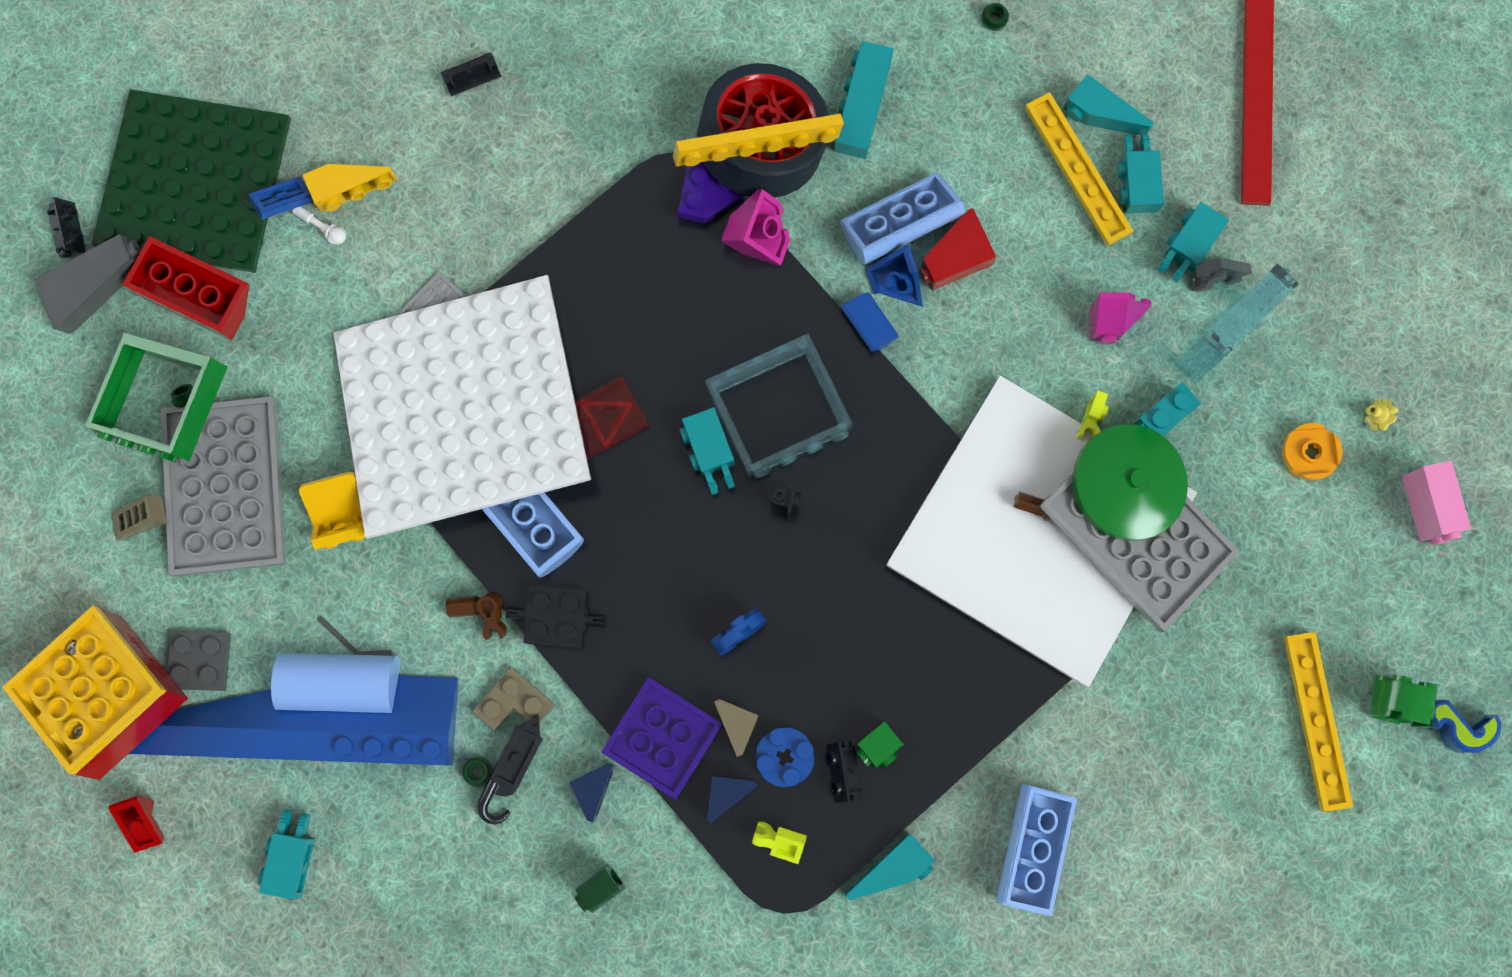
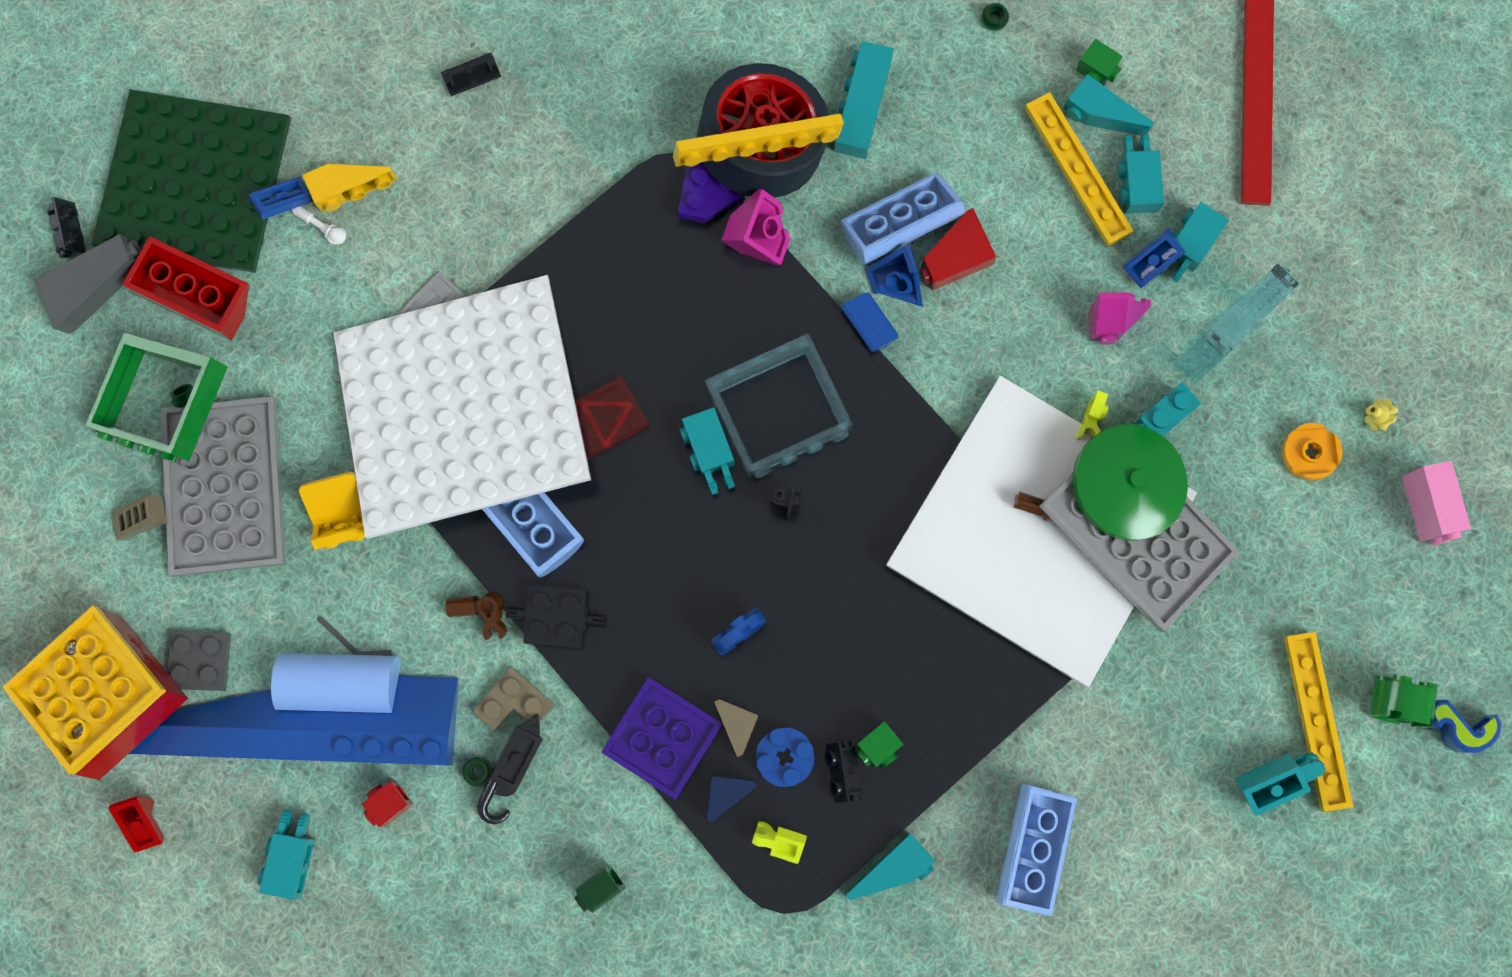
(385, 803): none -> red brick
(591, 790): dark blue slope -> none
(1100, 63): none -> green brick
(1154, 258): none -> blue slope
(1218, 270): dark grey hinge -> none
(1279, 781): none -> teal hinge

